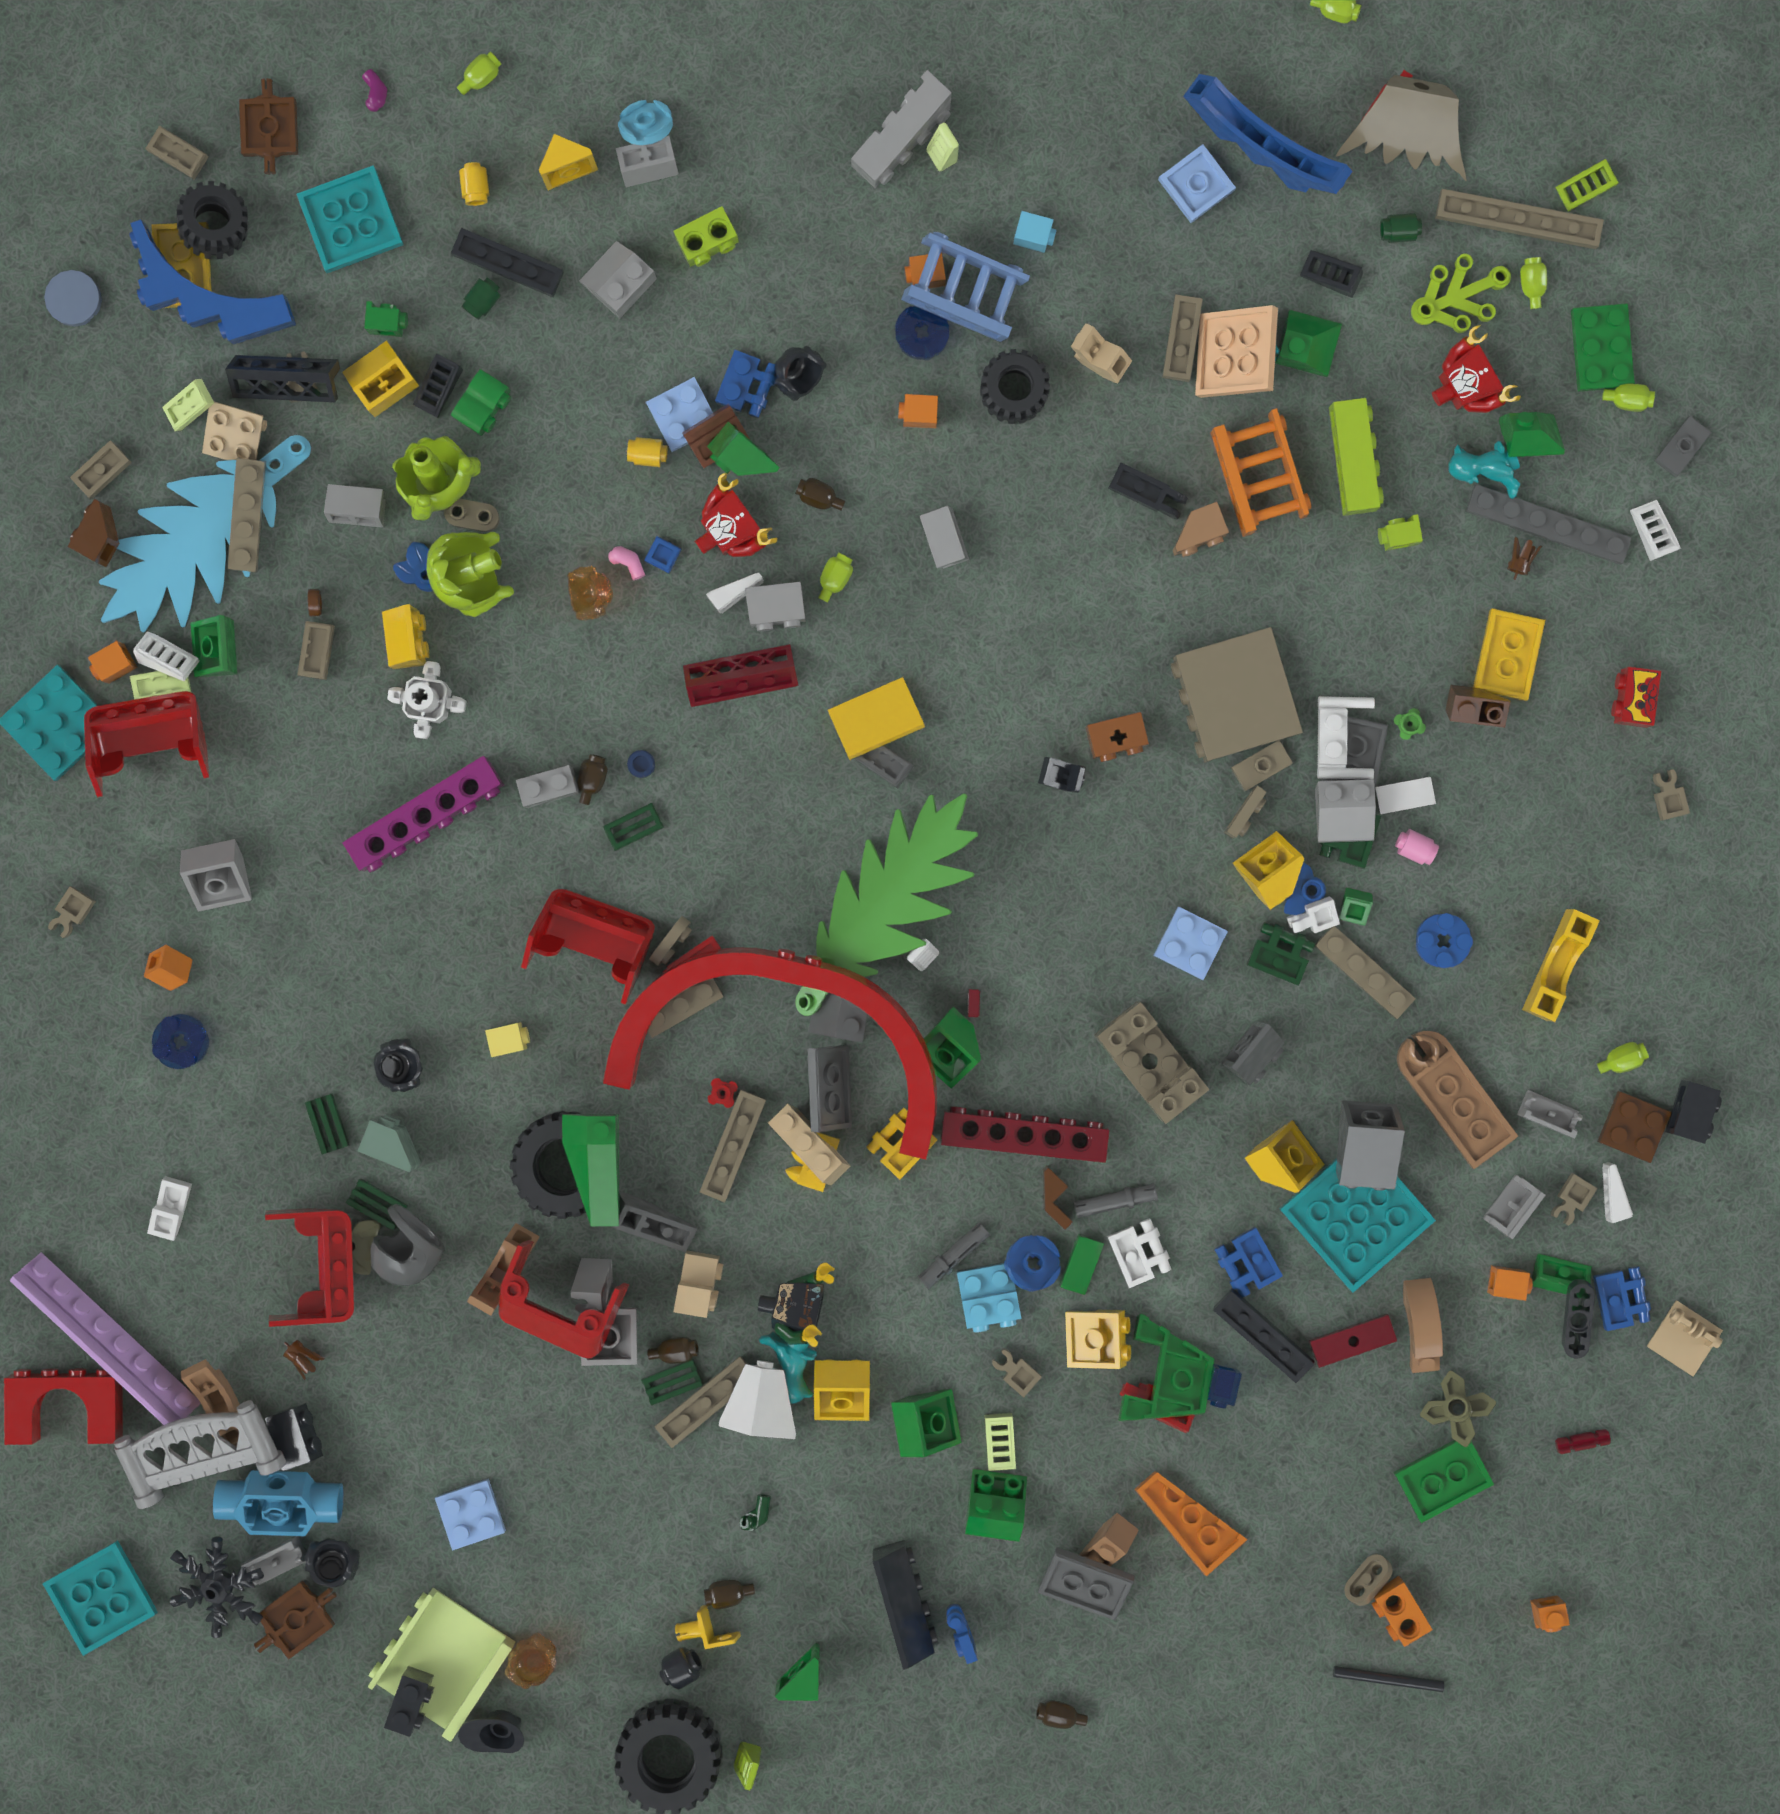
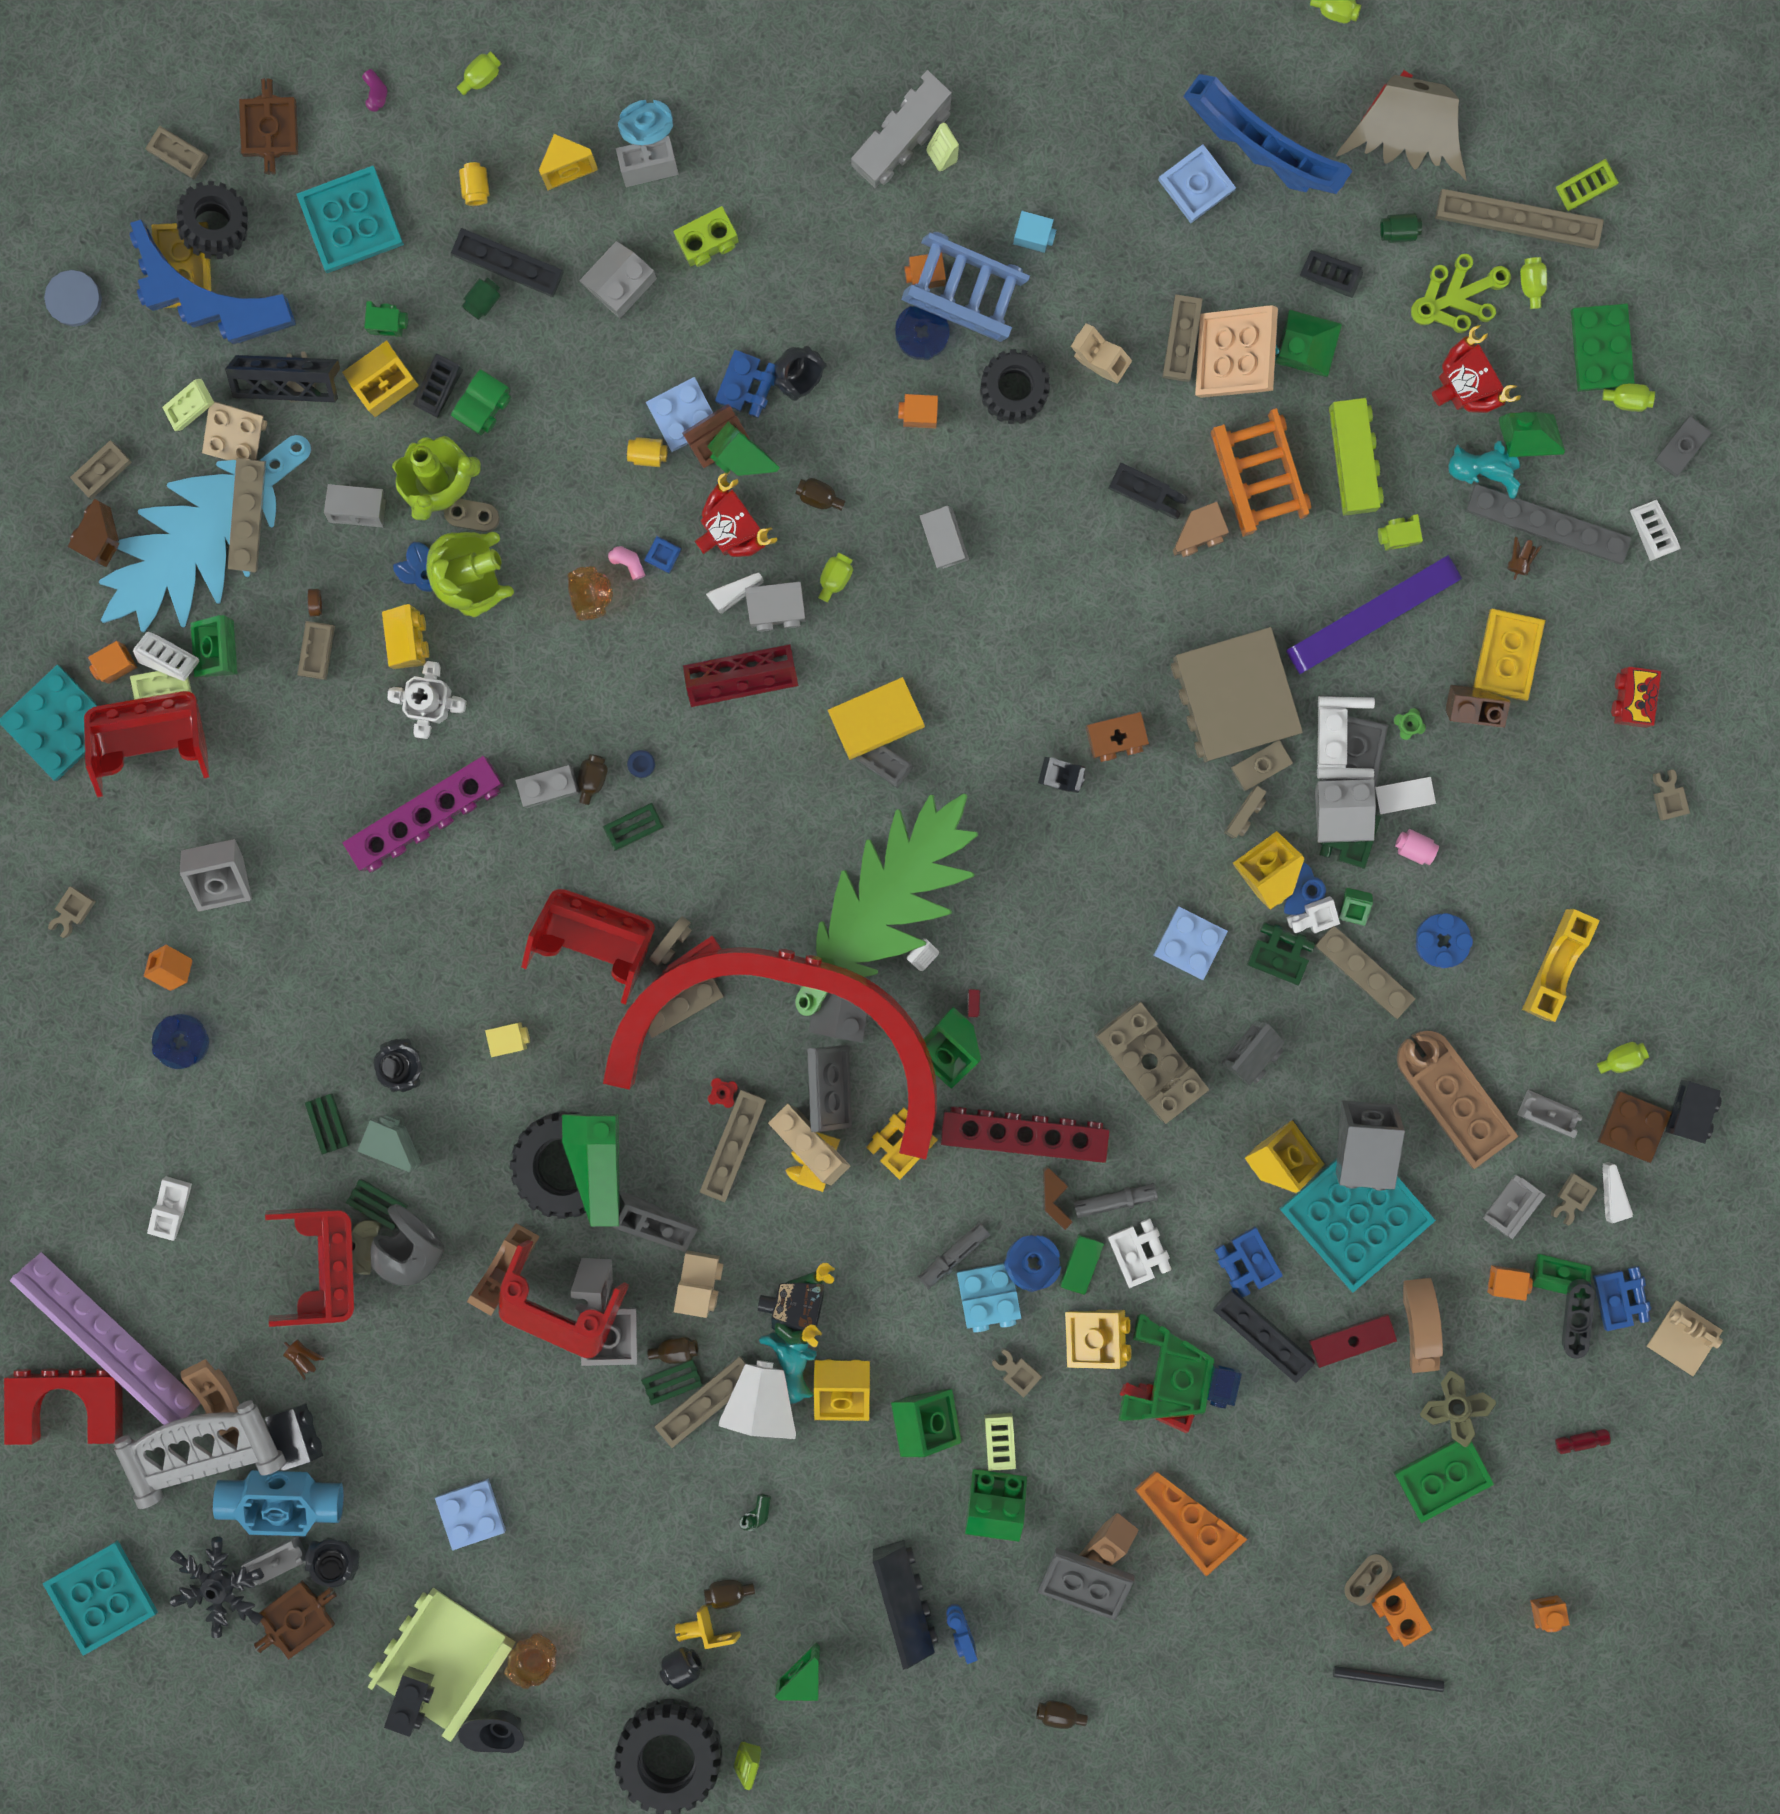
(1374, 614): none -> dark purple beam

